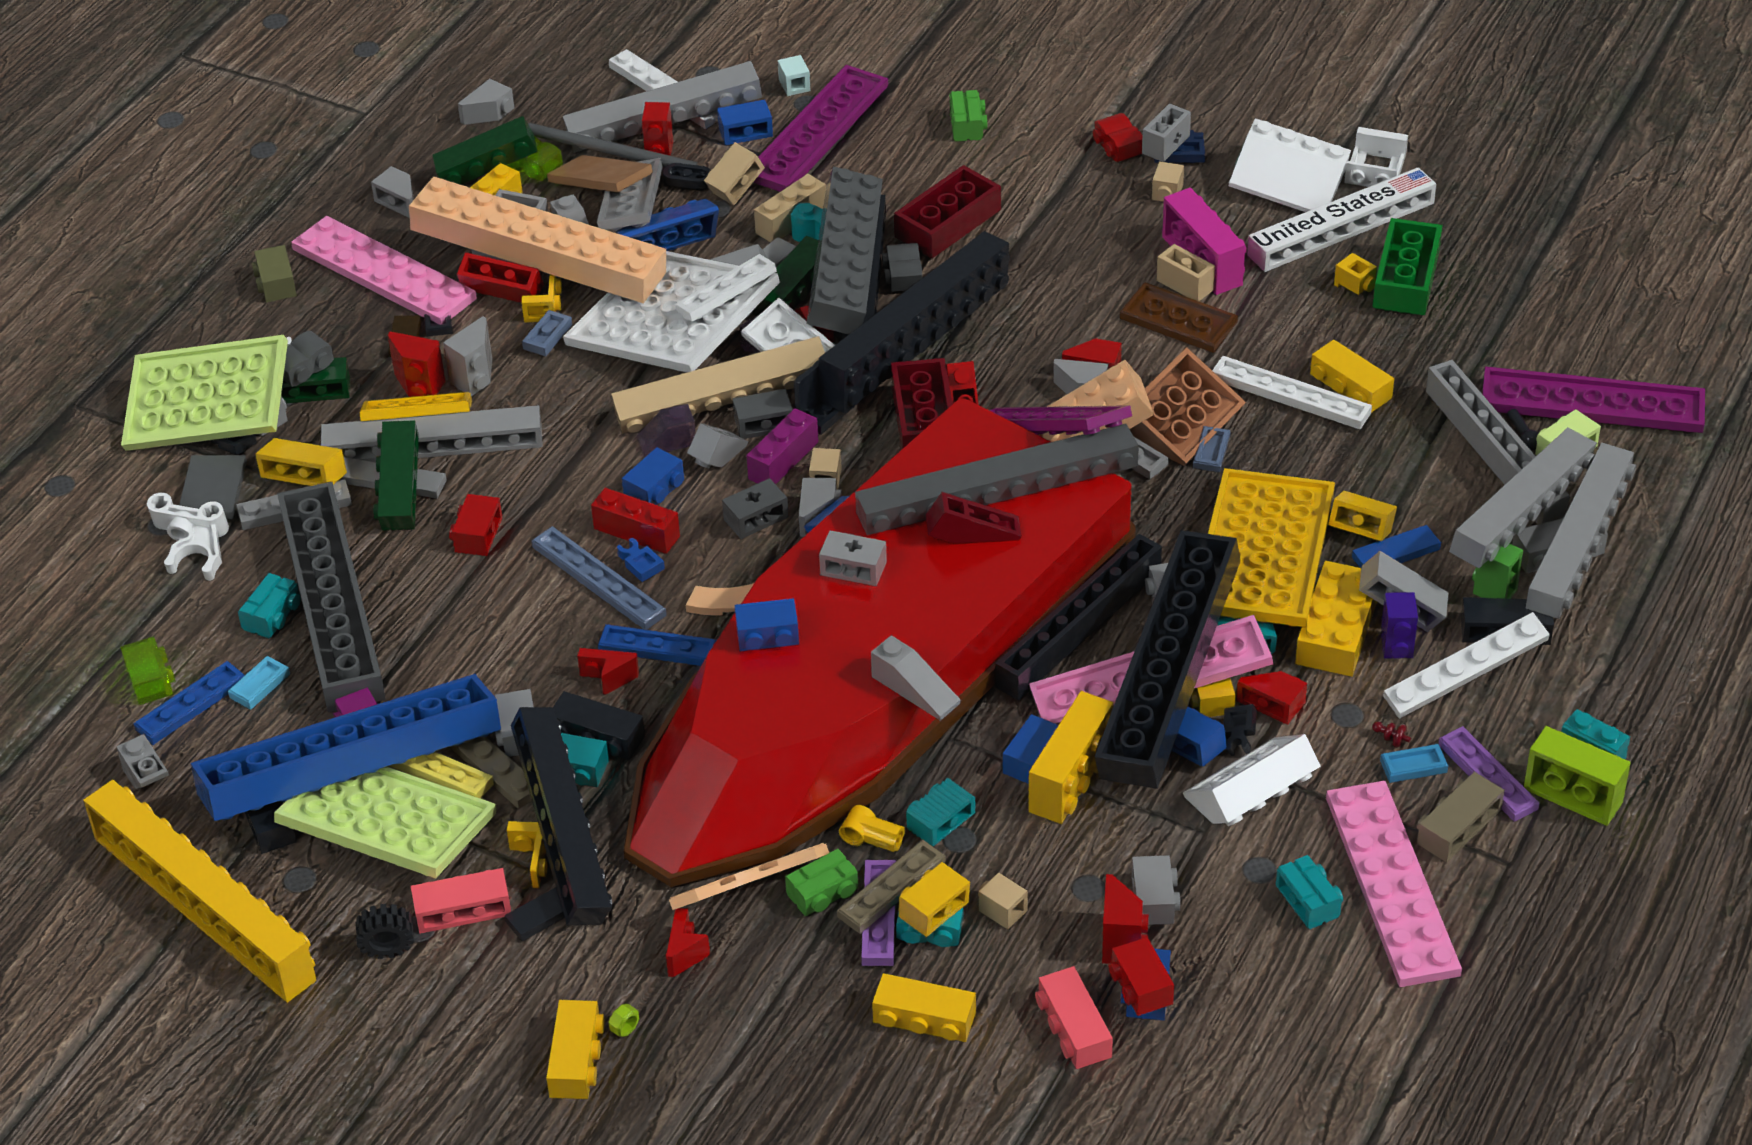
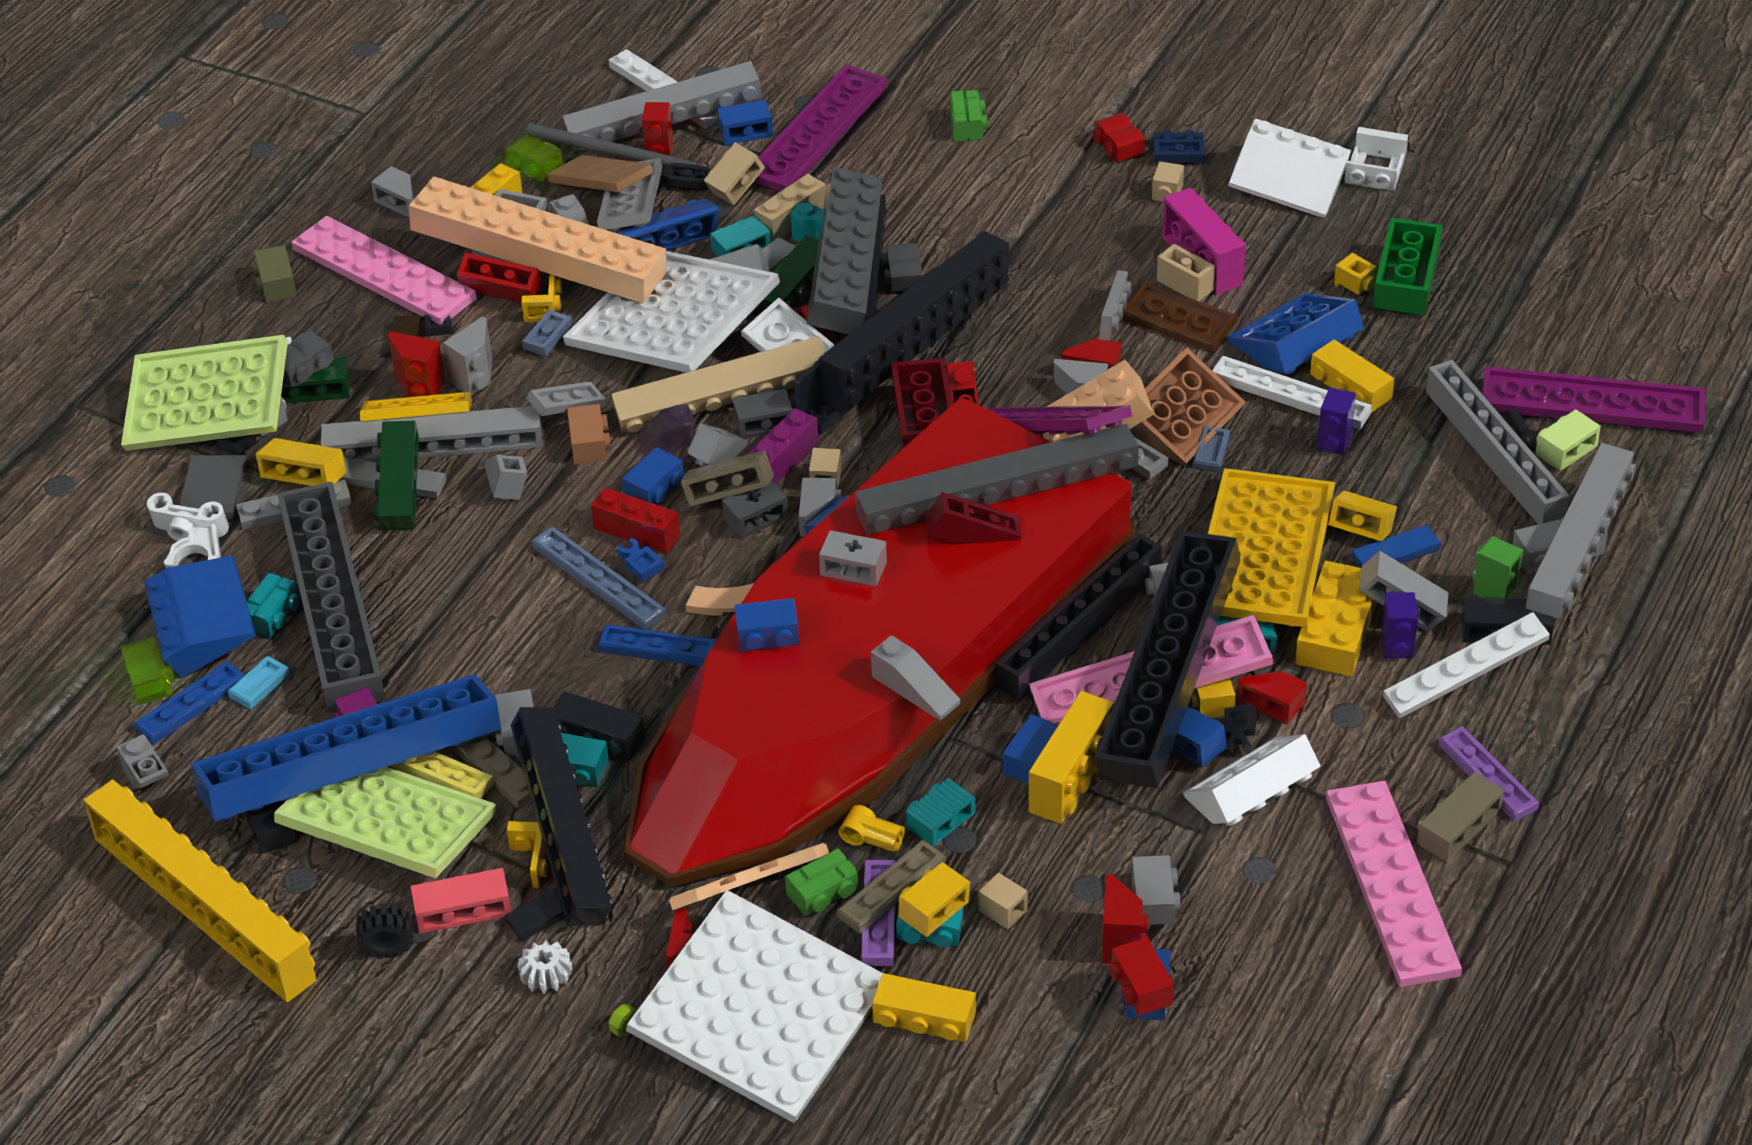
(199, 612): none -> blue slope
(476, 524): red brick -> none
(485, 151): dark green brick -> none
(486, 103): light grey slope -> none
(506, 476): none -> light grey slope
(544, 966): none -> white gear
(559, 398): none -> light grey plate
(574, 1049): yellow brick -> none
(587, 433): none -> nougat brick
(612, 667): red slope -> none
(725, 287): white plate -> none
(727, 478): none -> dark tan brick
(739, 236): none -> teal brick
(758, 1006): none -> white plate
(794, 75): light aqua brick -> none
(947, 211): dark red brick -> none
(1074, 1018): coral brick -> none
(1114, 306): none -> light grey plate
(1166, 132): light grey brick -> none
(1297, 331): none -> blue slope
(1309, 891): teal brick -> none
(1336, 421): none -> dark purple brick
(1341, 219): white brick -> none
(1390, 732): dark red hair -> none
(1414, 763): dark azure tile -> none
(1523, 498): light grey brick -> none
(1576, 775): lime brick -> none
(1597, 733): teal brick -> none

